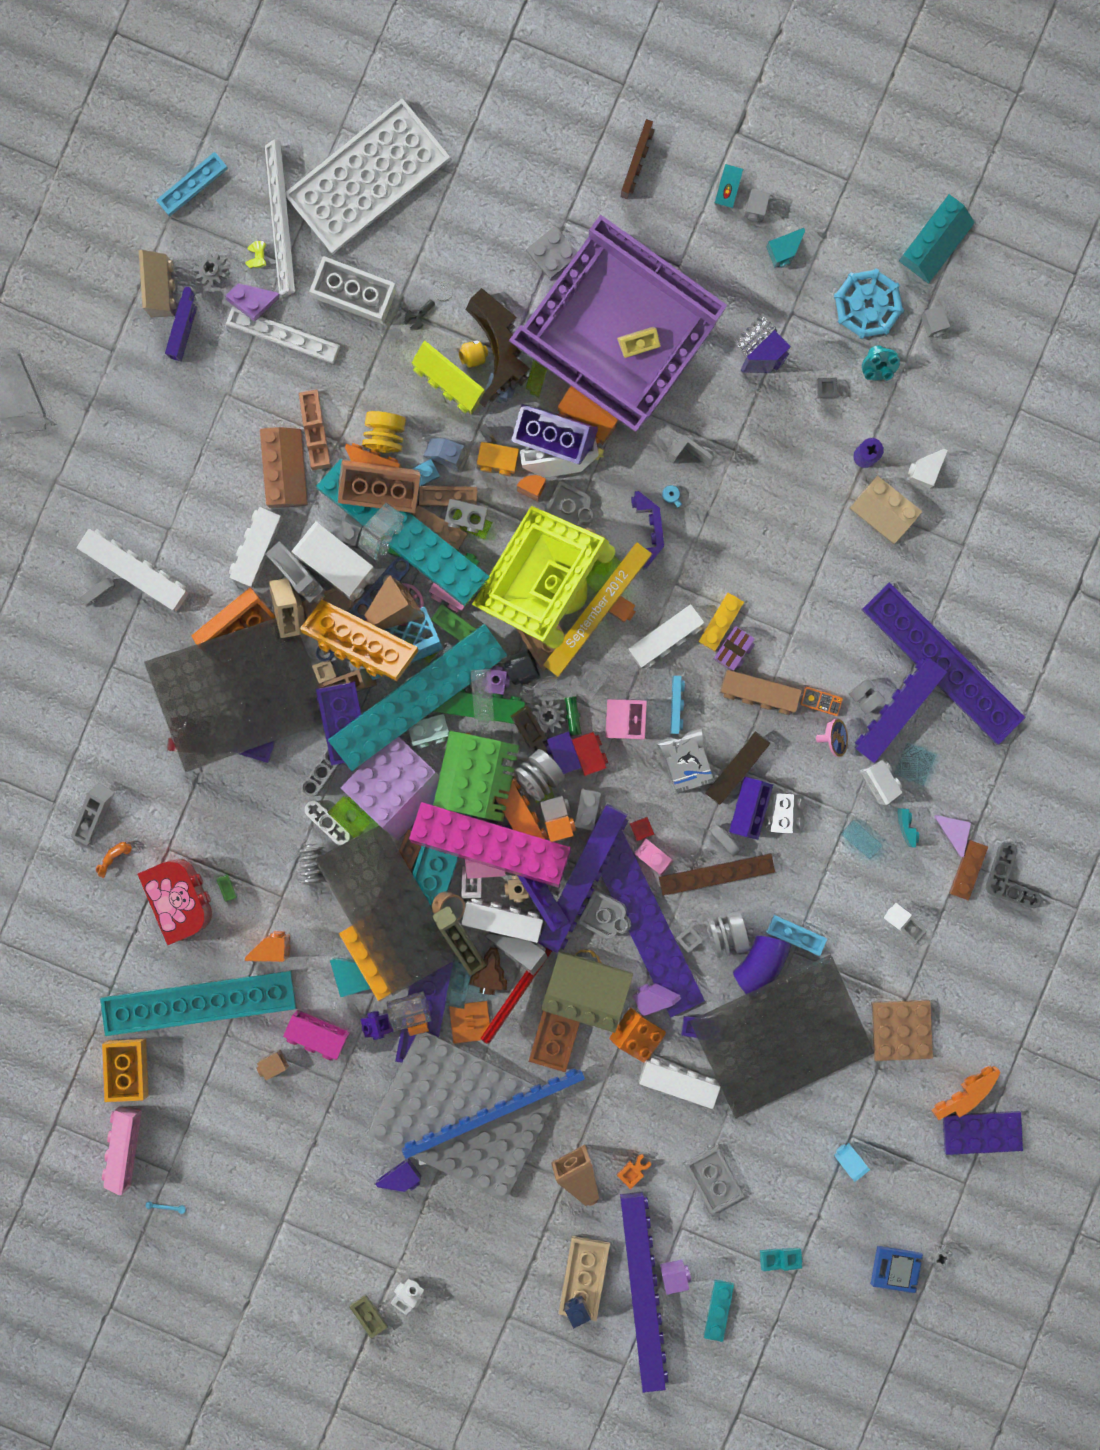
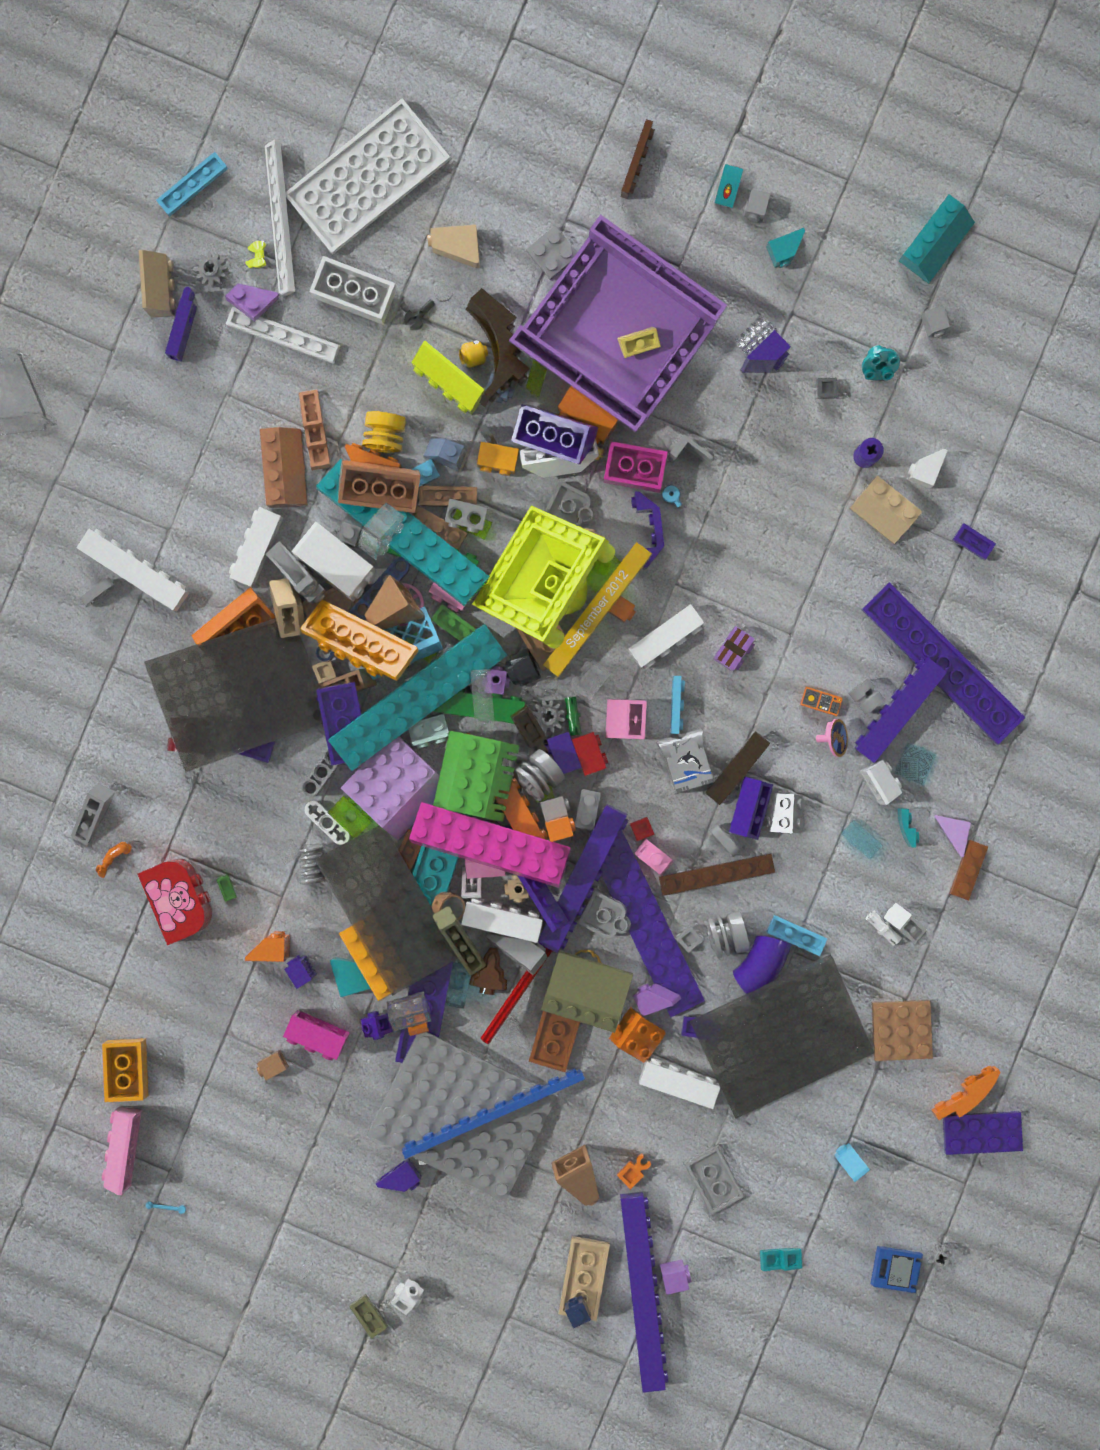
(198, 1003): teal plate -> none
(300, 971): none -> dark purple brick
(456, 243): none -> tan slope
(470, 1022): orange piece -> none
(532, 486): orange brick -> none
(635, 467): none -> dark pink brick
(718, 1310): teal plate -> none
(721, 621): yellow plate -> none
(760, 691): medium nougat brick -> none
(879, 300): medium azure plate -> none
(883, 928): none -> white pin
(974, 541): none -> dark purple plate
(1004, 886): dark grey beam -> none

